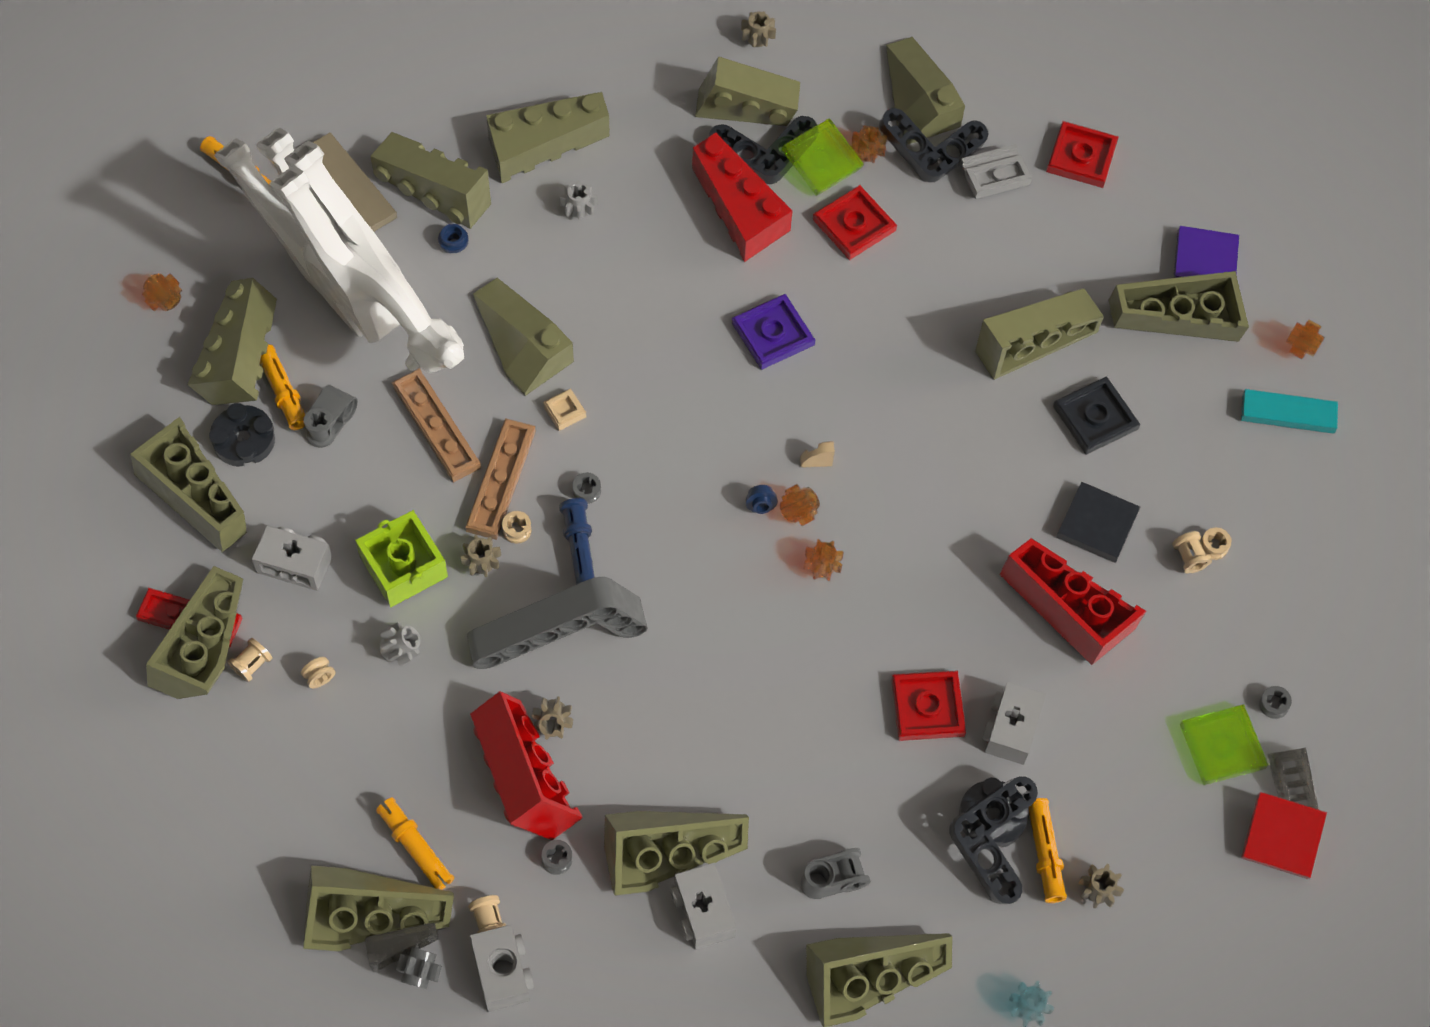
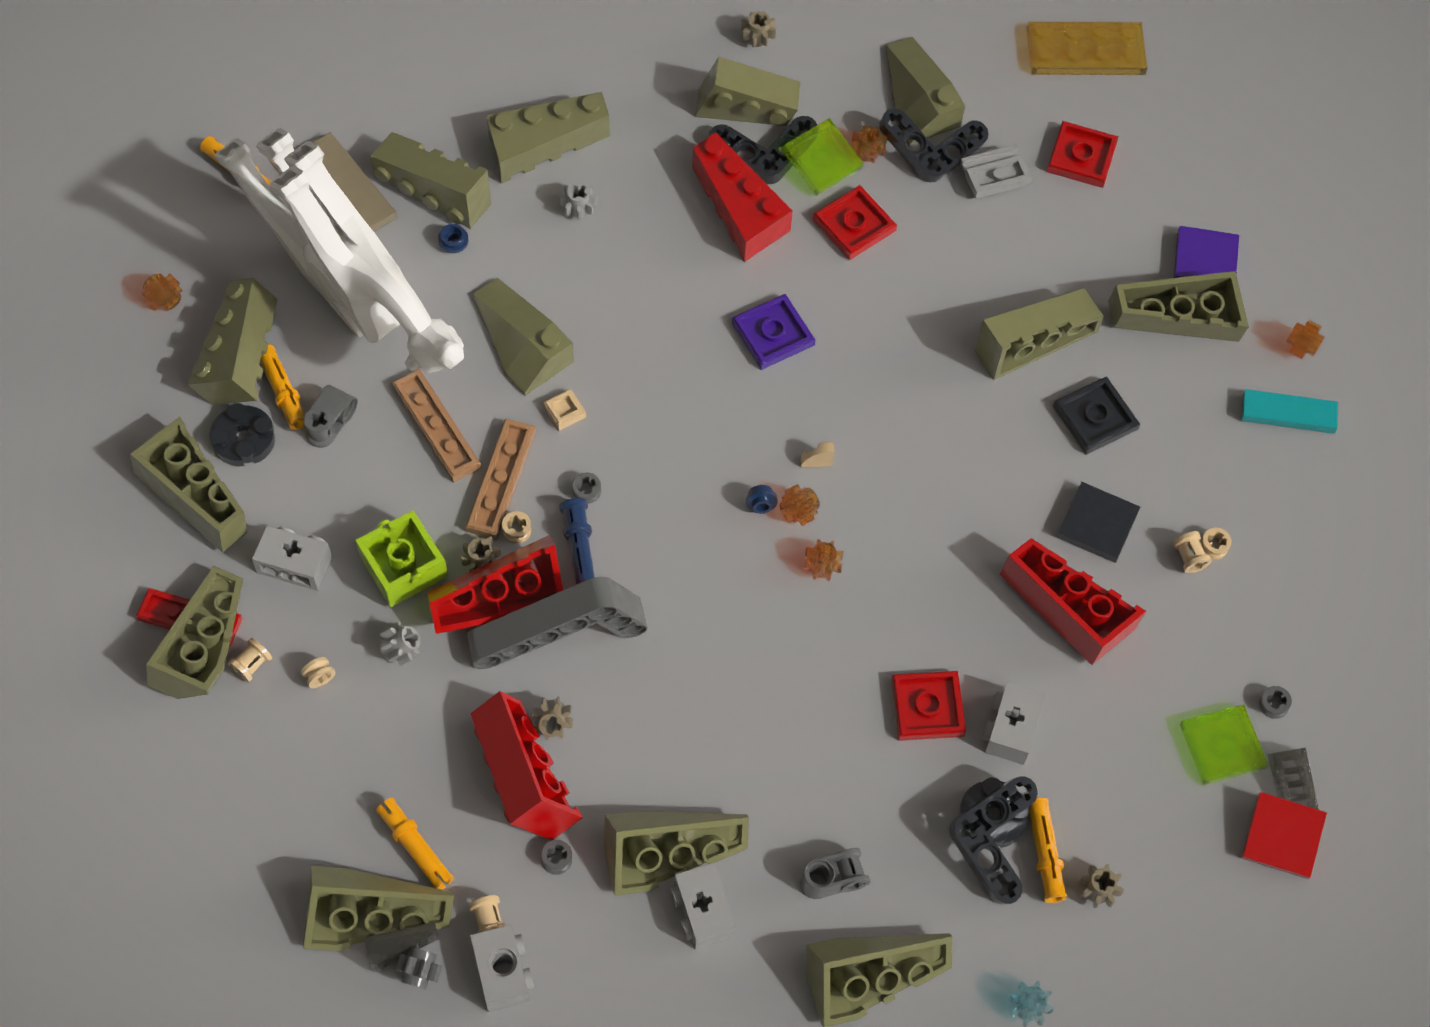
(497, 588): none -> red wedge
(1086, 48): none -> clear yellow plate

